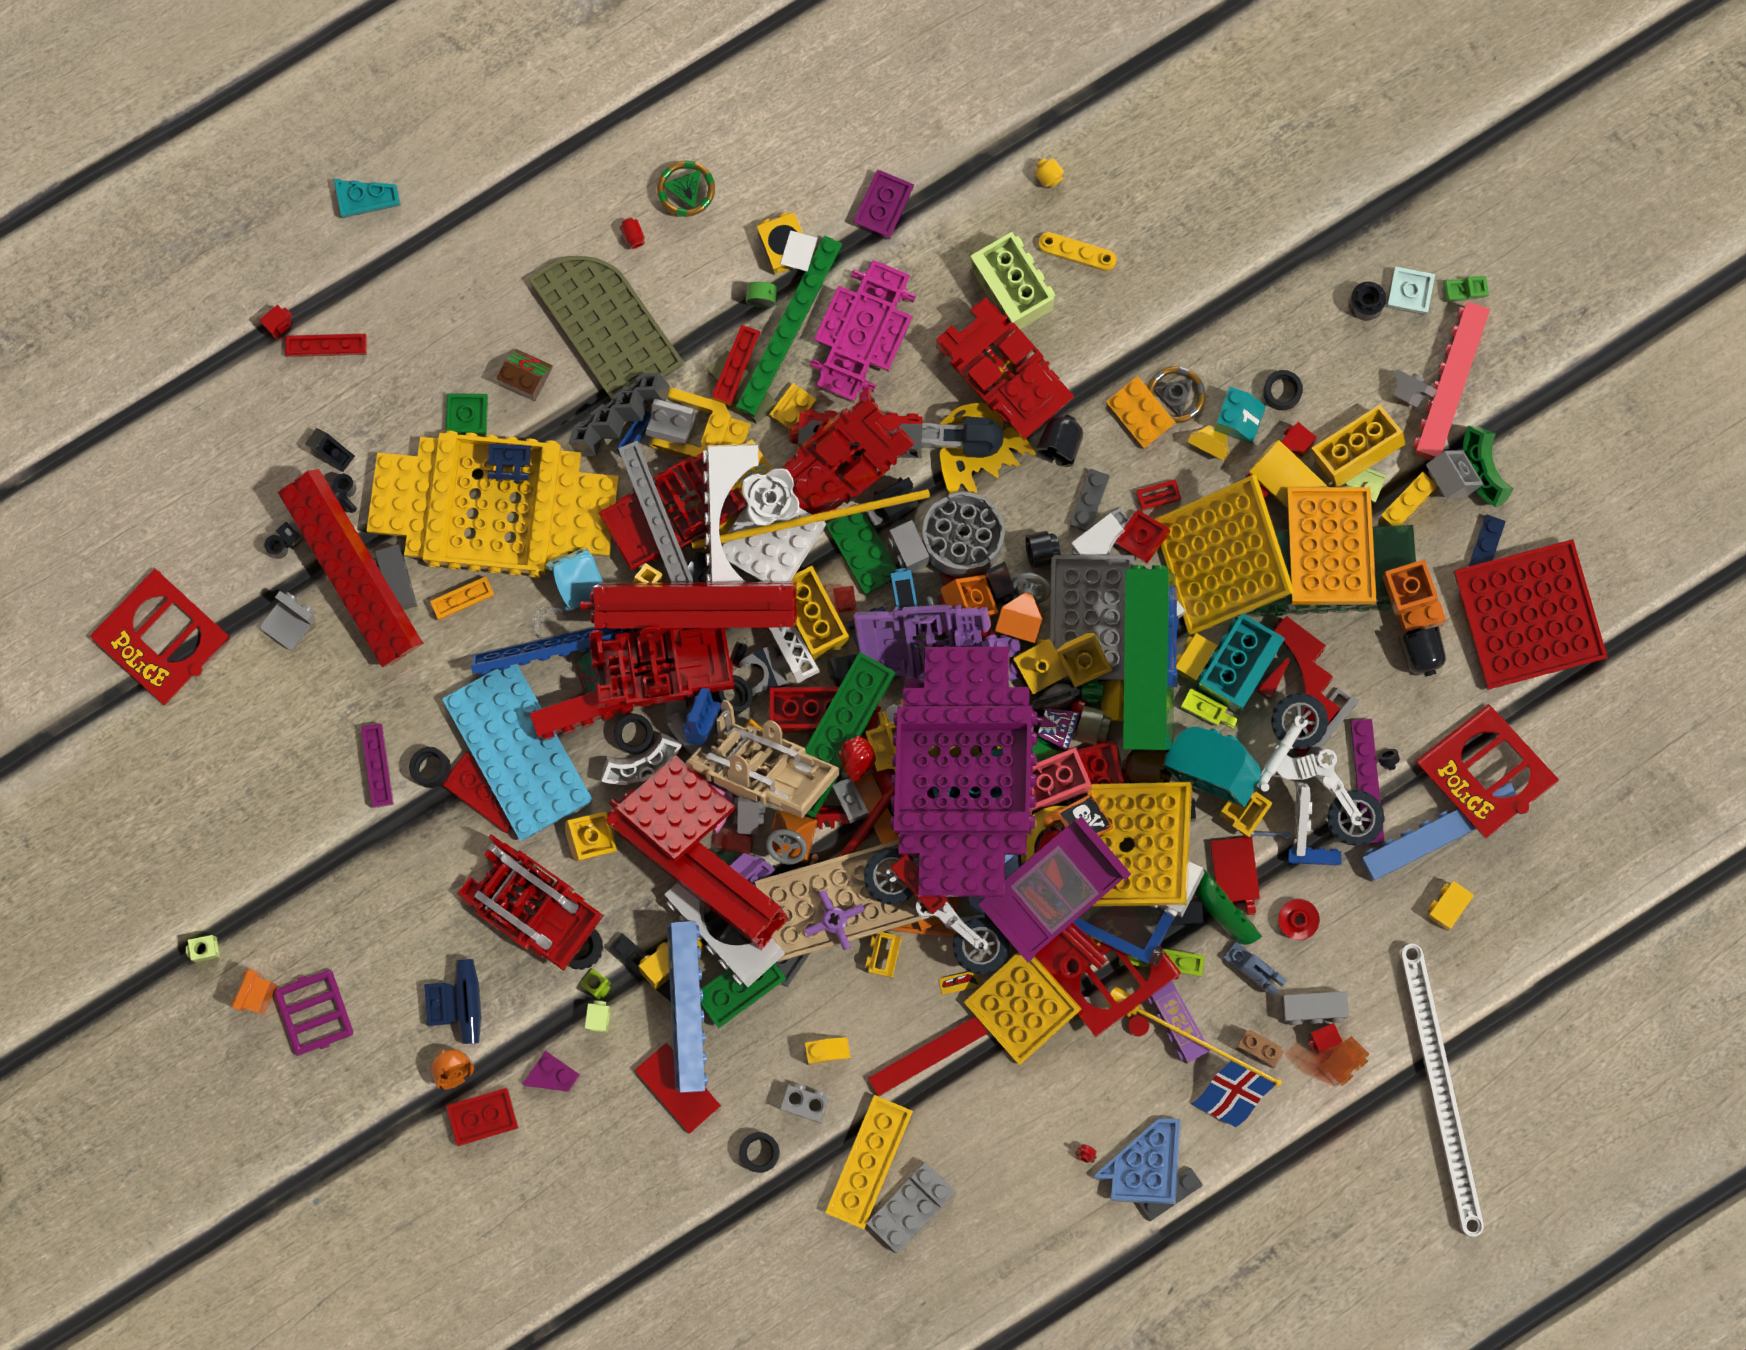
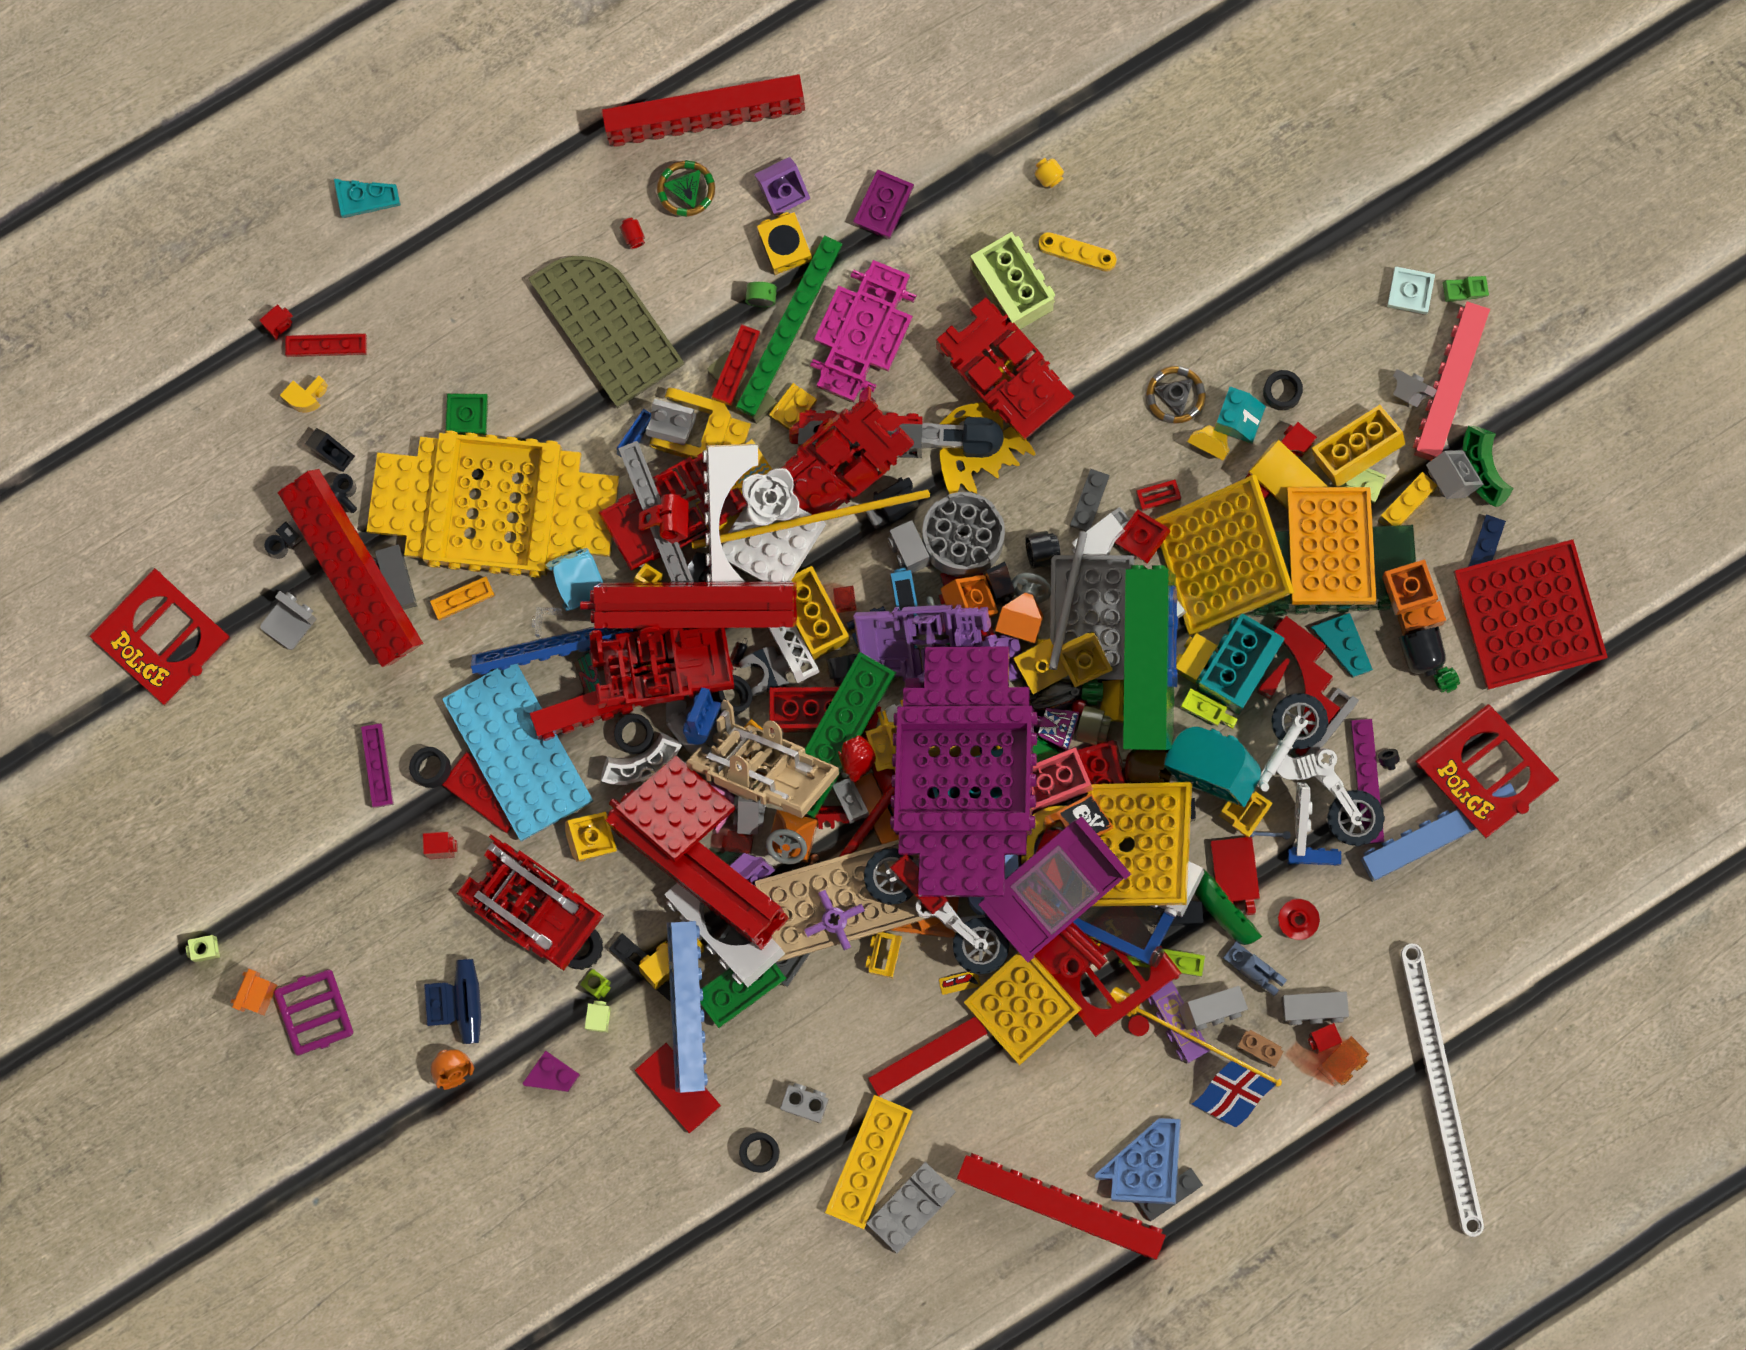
(304, 400): none -> yellow brick
(439, 845): none -> red brick
(482, 1117): red plate -> none
(509, 455): dark blue plate -> none
(524, 374): reddish brown slope -> none
(609, 419): dark grey brick -> none
(669, 516): none -> red piece
(704, 110): none -> red piece
(782, 186): none -> medium lavender slope
(798, 250): white sticker -> none
(827, 1050): yellow slope -> none
(862, 551): green plate -> none
(1060, 1207): none -> red piece
(1061, 440): black cylinder -> none
(1068, 600): none -> light grey piece
(1086, 1153): red plate -> none
(1141, 412): light orange plate -> none
(1213, 1009): none -> light grey brick
(1345, 643): none -> teal wing
(1367, 290): black piece -> none
(1446, 679): none -> green gear
(1450, 905): yellow brick -> none

